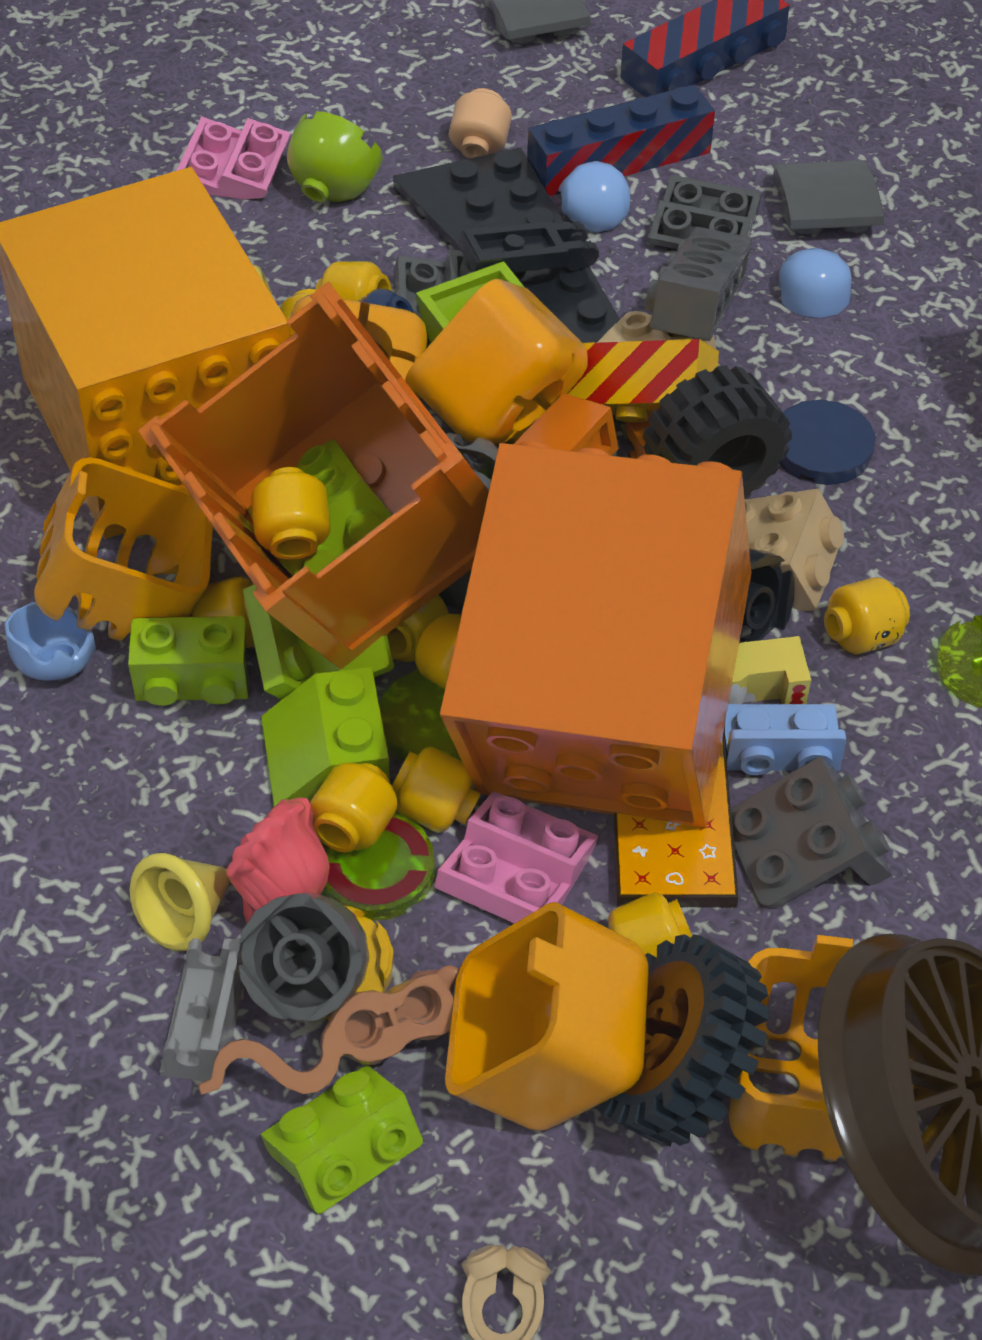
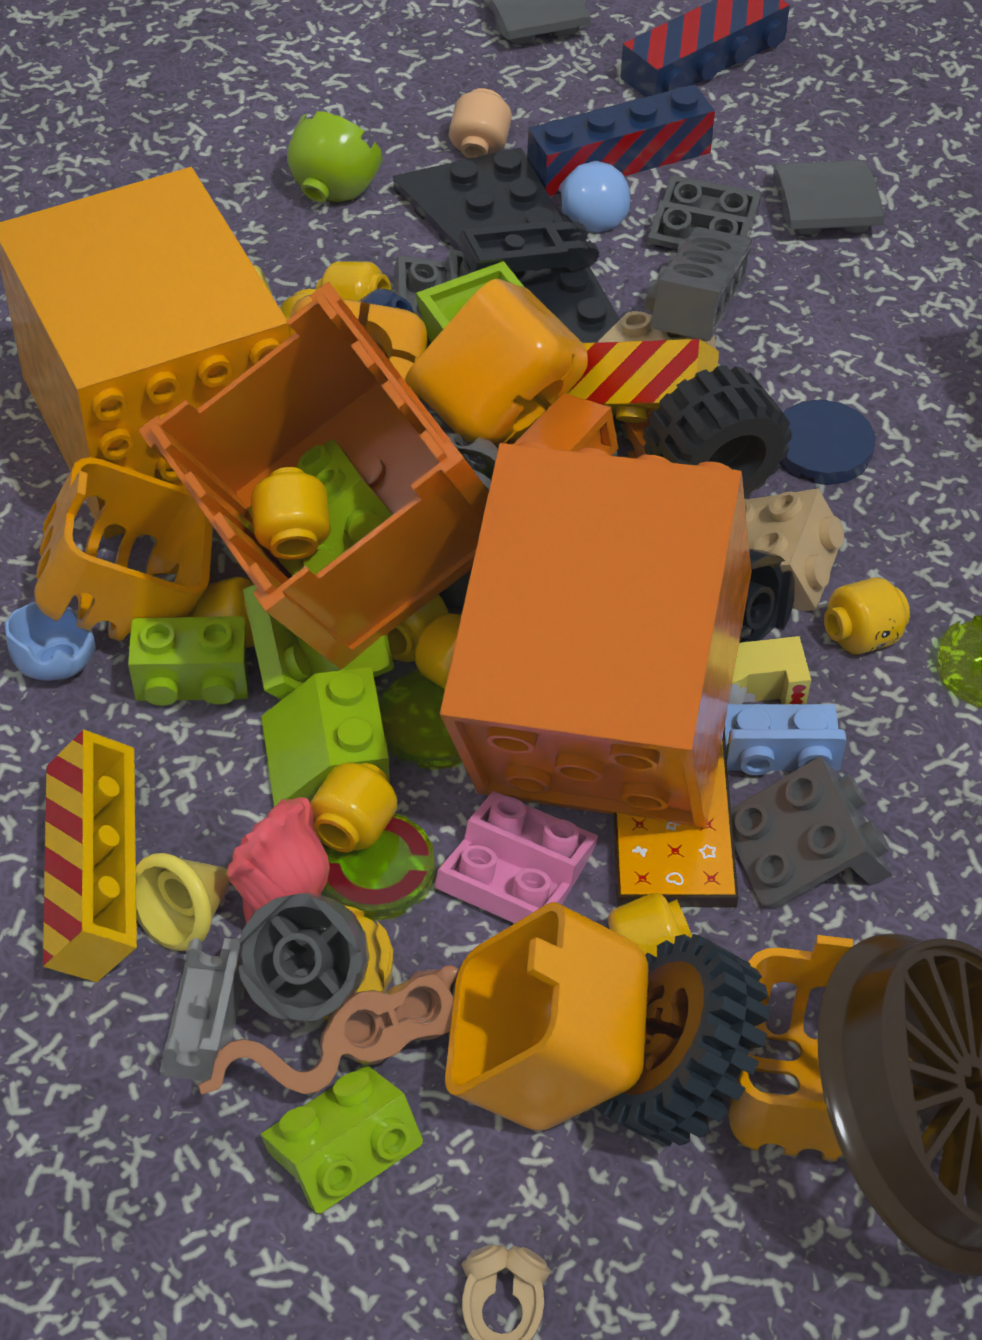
(90, 857): none -> yellow brick
(235, 160): bright pink slope -> none
(434, 790): yellow head -> none
(815, 283): light blue hair -> none

